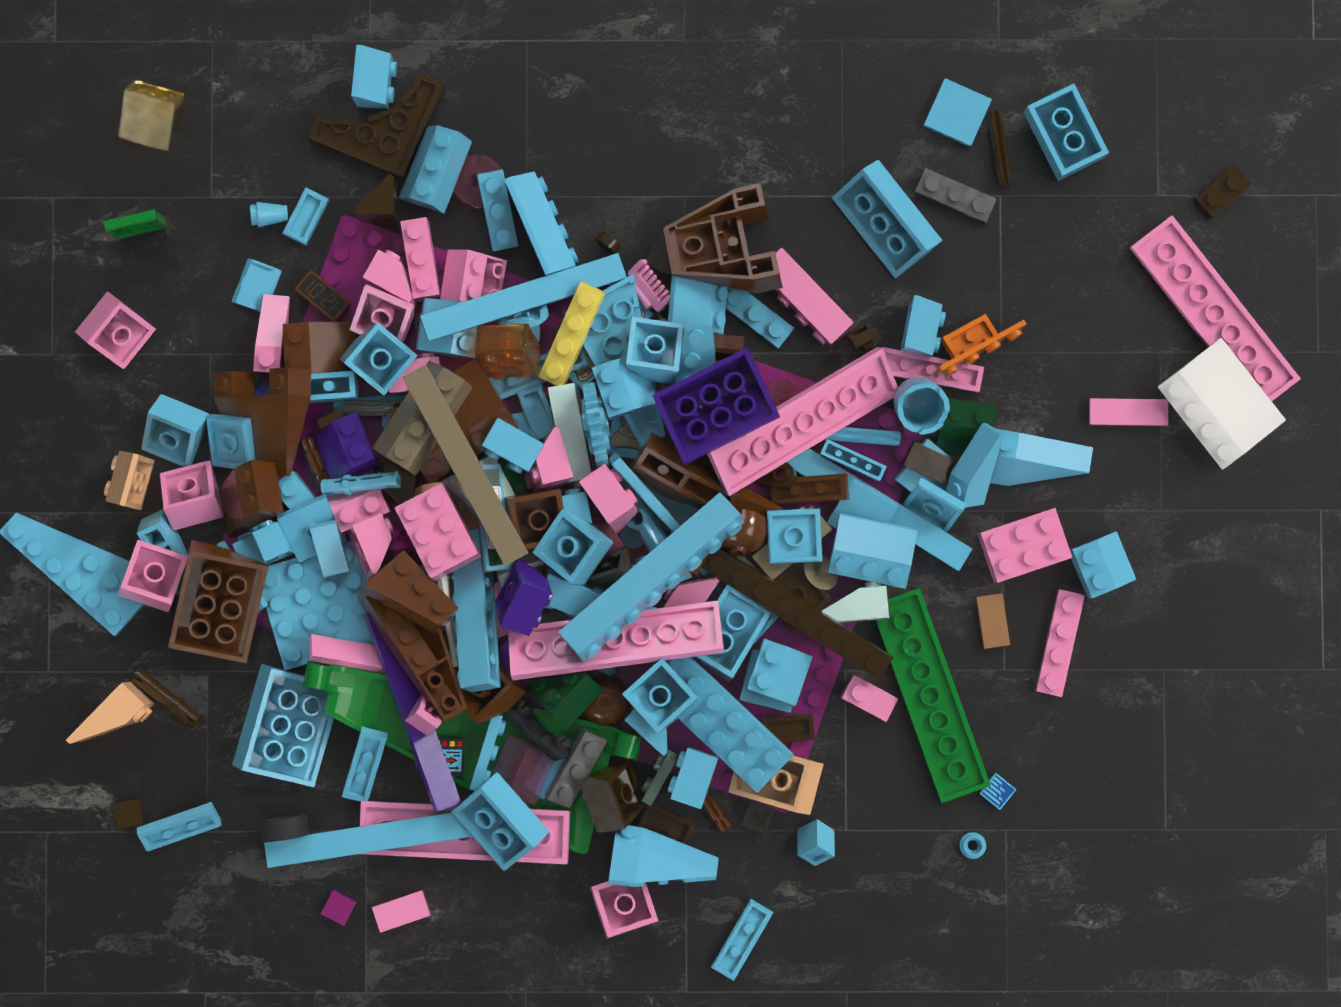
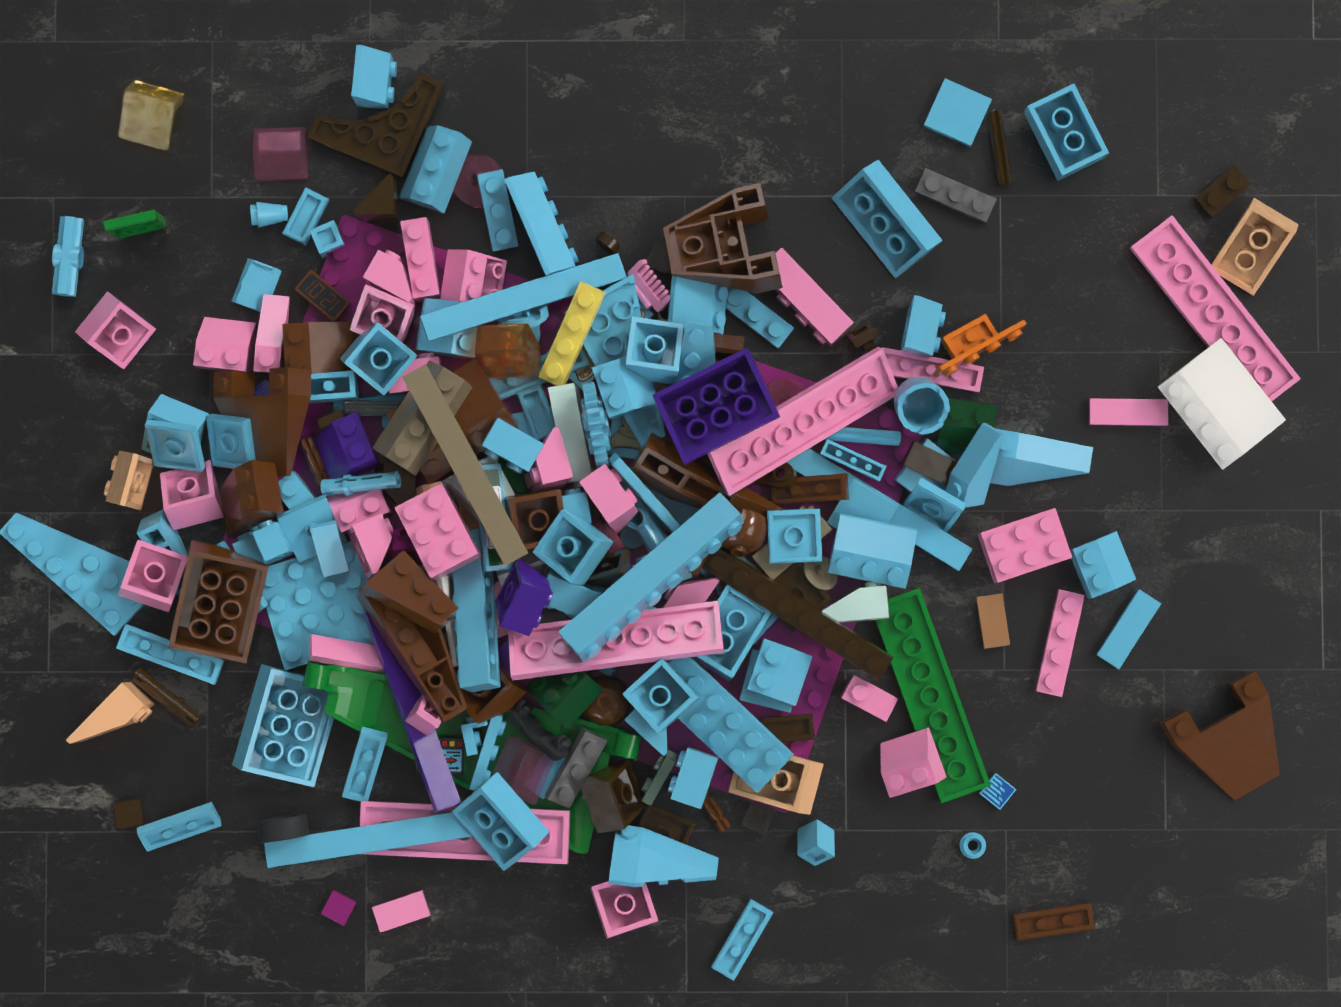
(68, 256): none -> medium azure piece
(155, 649): none -> medium azure plate
(175, 445): none -> medium azure tile
(225, 345): none -> bright pink slope
(280, 153): none -> clear pink slope
(327, 238): none -> medium azure panel
(471, 737): none -> medium azure bracket
(910, 763): none -> bright pink slope
(1053, 921): none -> reddish brown tile
(1128, 629): none -> medium azure tile
(1236, 749): none -> reddish brown wedge
(1254, 246): none -> light nougat slope

